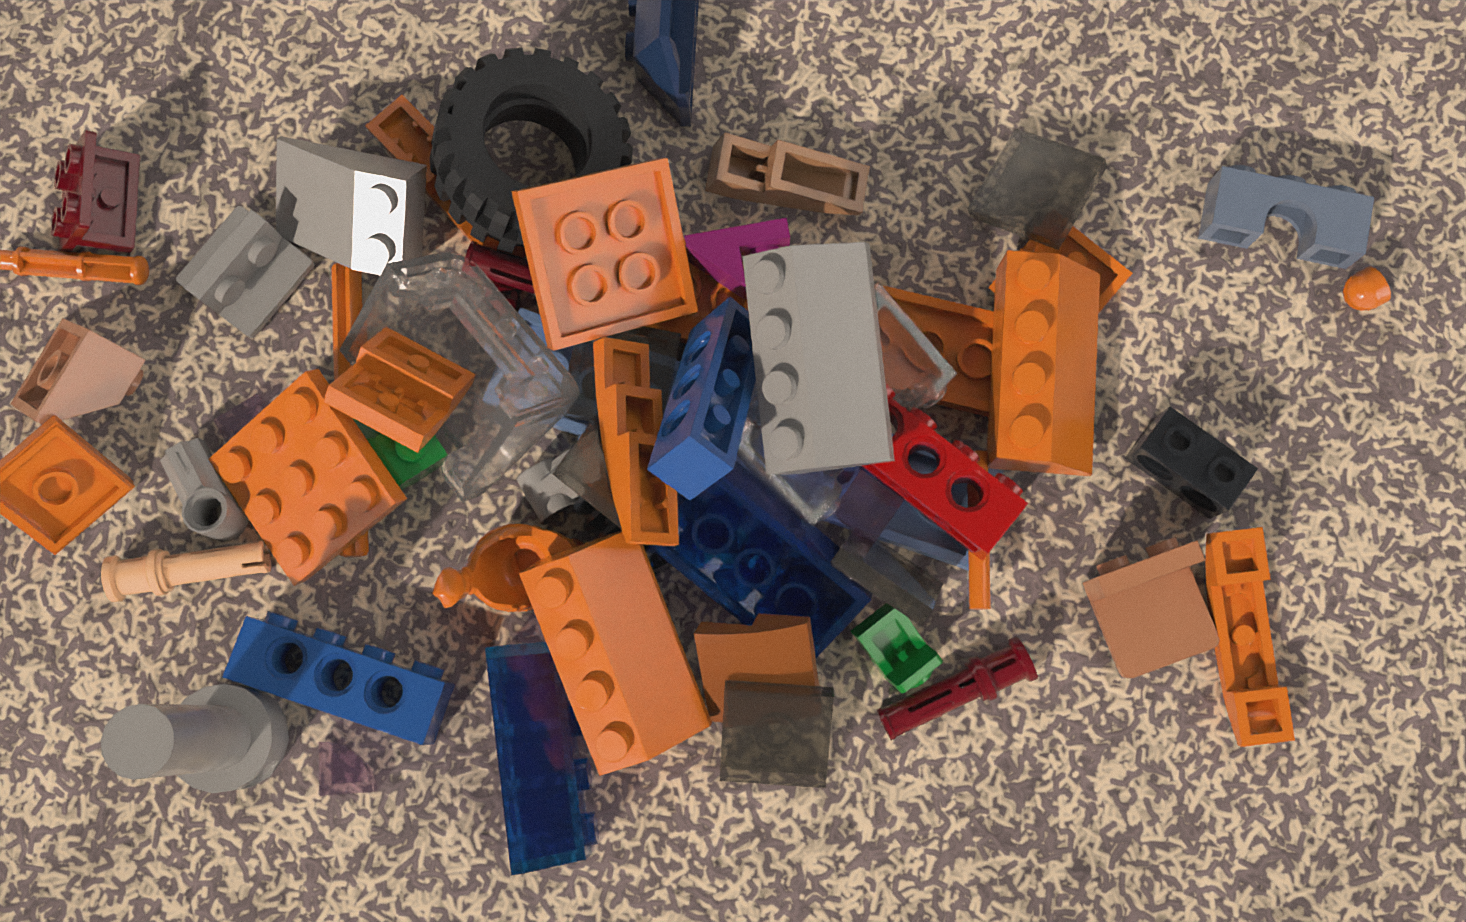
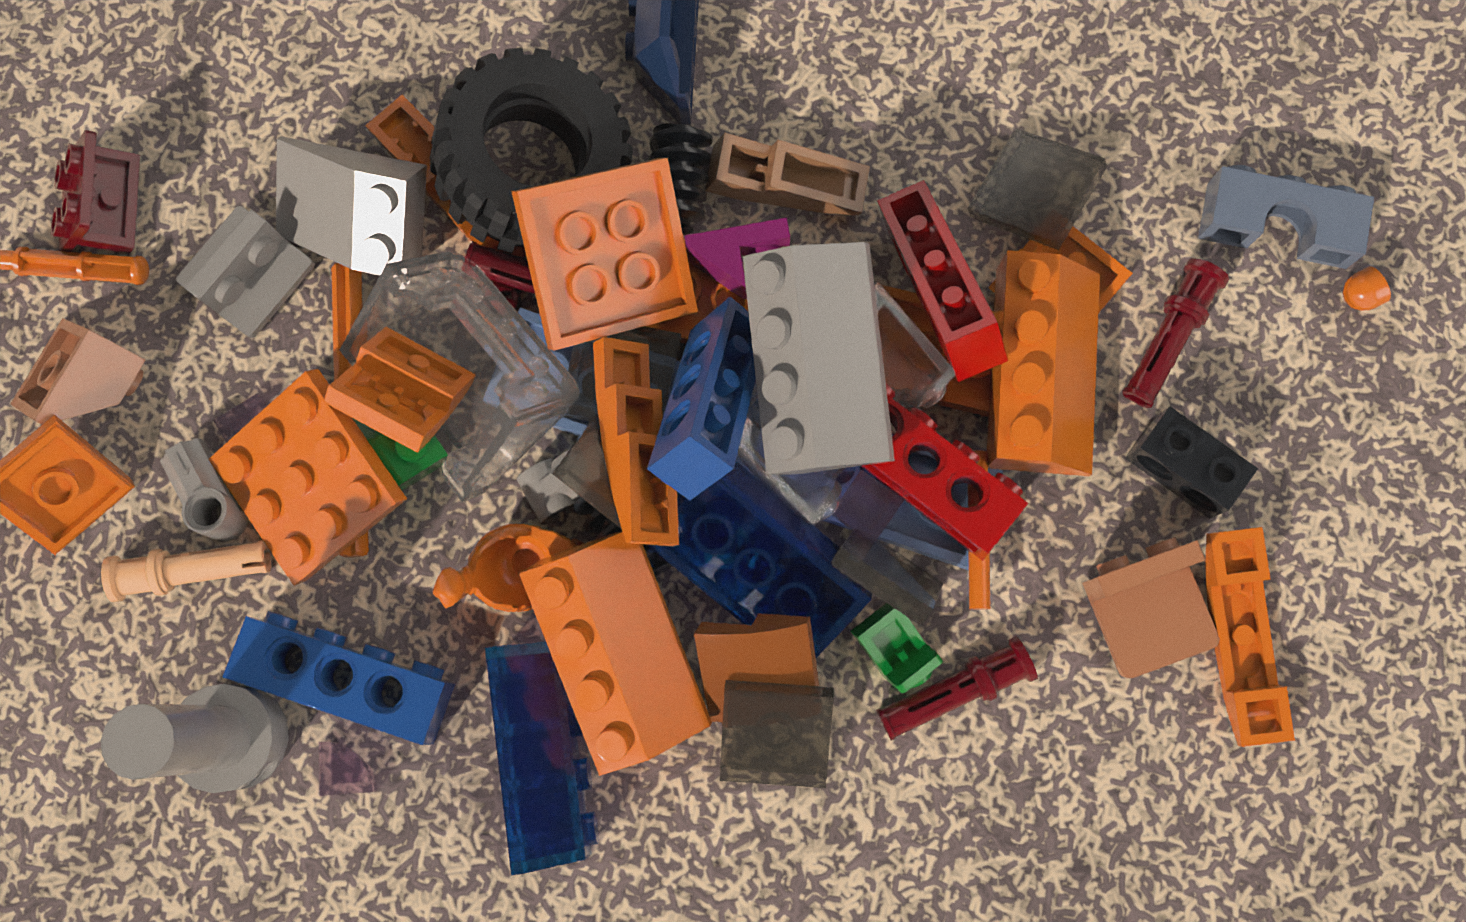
(684, 153): none -> black piece
(943, 281): none -> red brick
(1183, 313): none -> dark red pin

